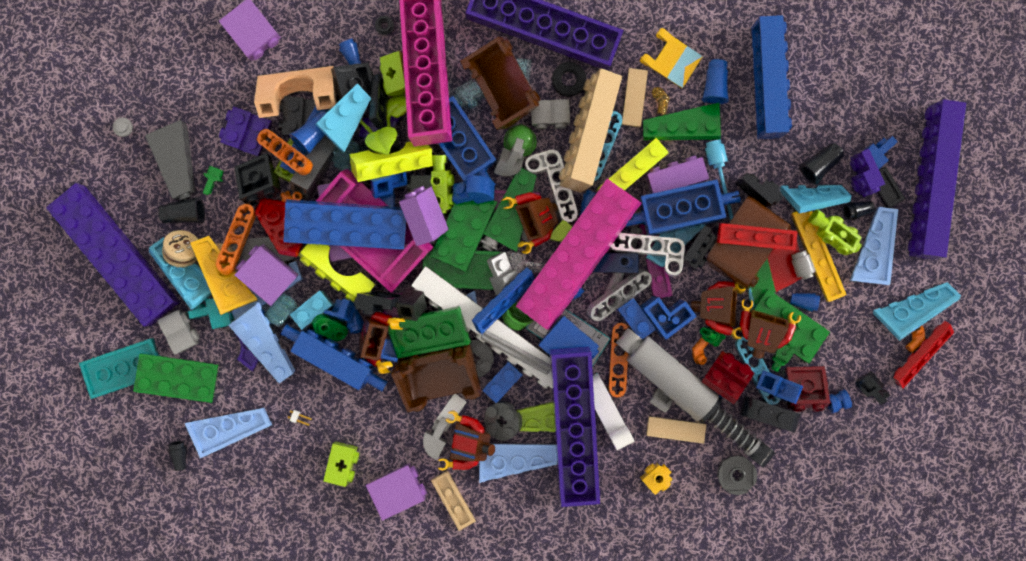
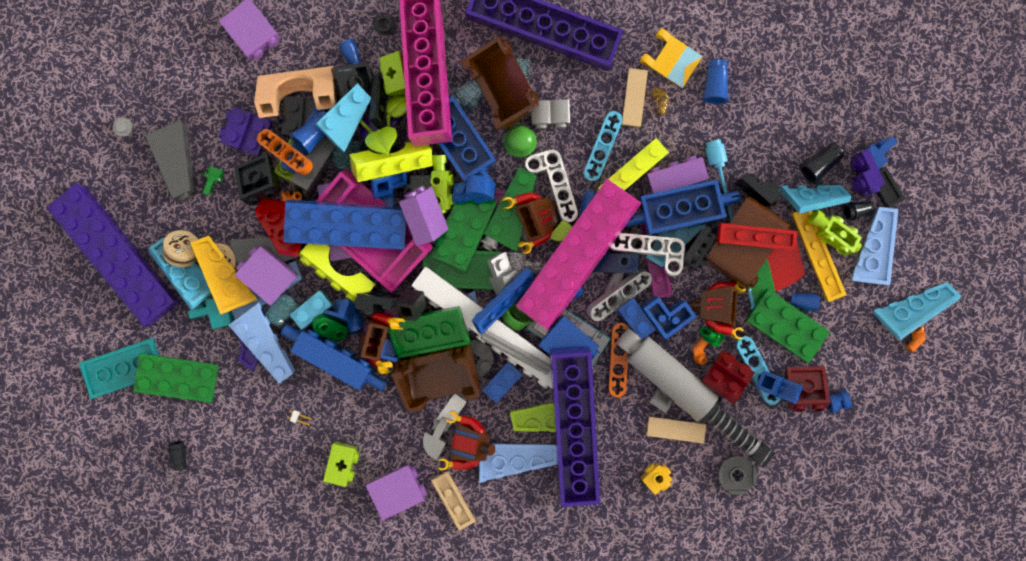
(178, 331): light grey brick -> none
(183, 211): black plant -> none
(224, 430): light blue wing -> none
(233, 238): orange beam -> none
(509, 414): dark grey plate -> none
(511, 161): light grey brick -> none
(563, 68): black tyre -> none
(590, 131): tan brick -> none
(610, 416): white beam -> none
(690, 124): green wing -> none
(765, 330): reddish brown torso -> none
(770, 77): blue brick -> none
(770, 414): black brick -> none
(782, 357): green piece -> none
(803, 265): light grey brick -> none
(871, 385): black plate -> none
(926, 351): red plate -> none
(937, 179): dark purple brick -> none

